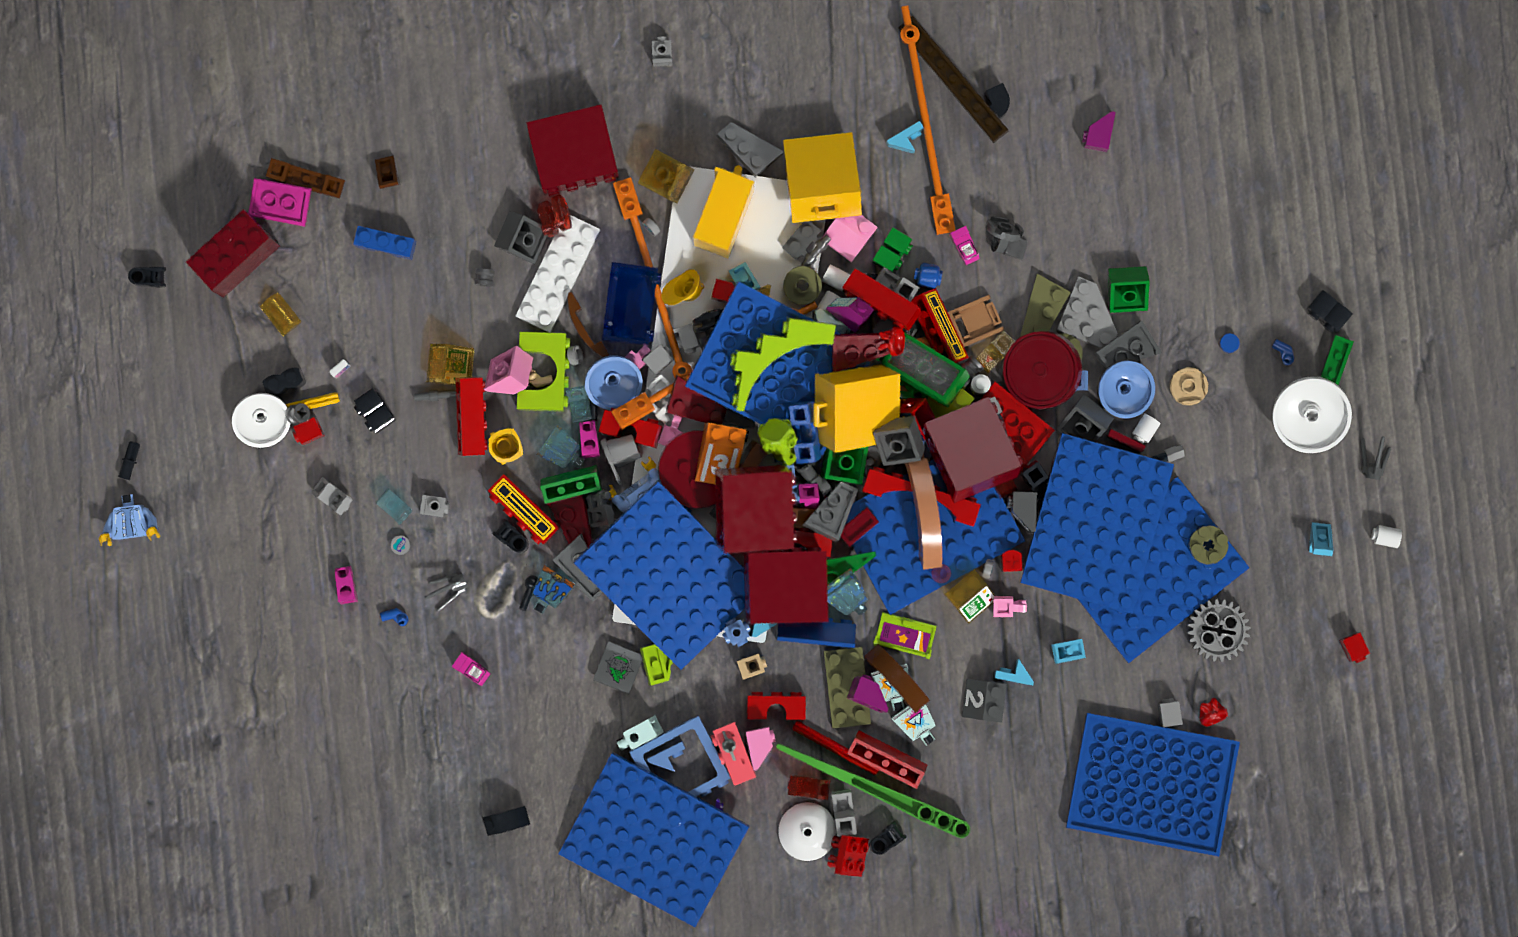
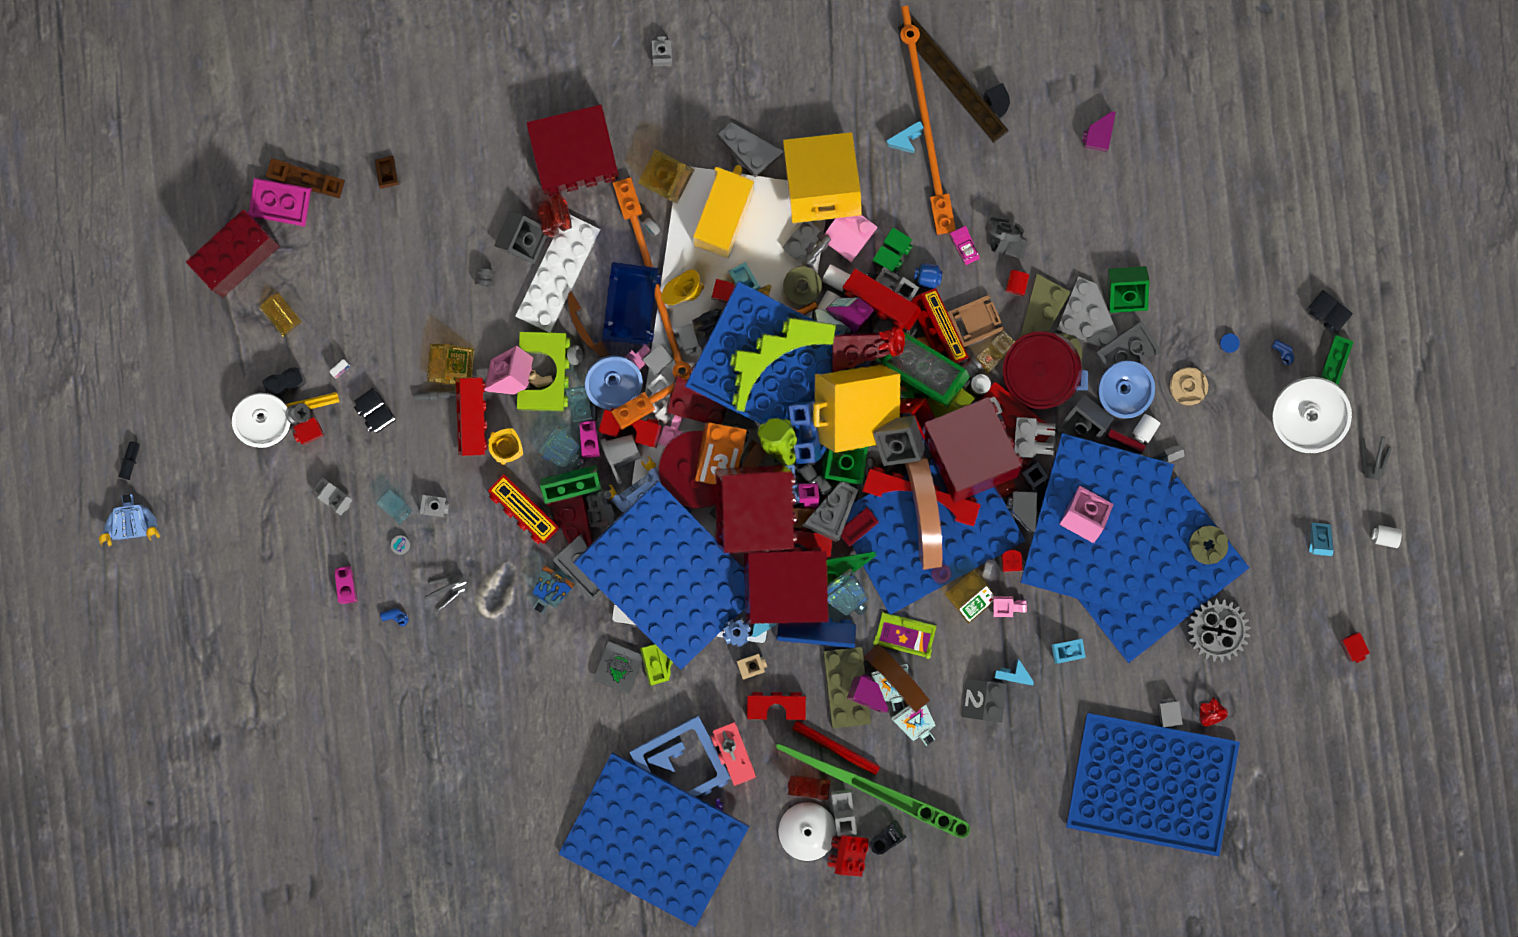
(151, 276): black piece -> none
(385, 242): blue arch -> none
(471, 669): dark pink leg -> none
(506, 821): black brick -> none
(510, 536): black piece -> none
(530, 583): black bar -> none
(645, 730): light aqua torso -> none
(759, 744): bright pink slope -> none
(887, 759): red brick -> none
(1017, 282): none -> red piece
(1025, 437): none -> light grey brick
(1086, 514): none -> bright pink slope

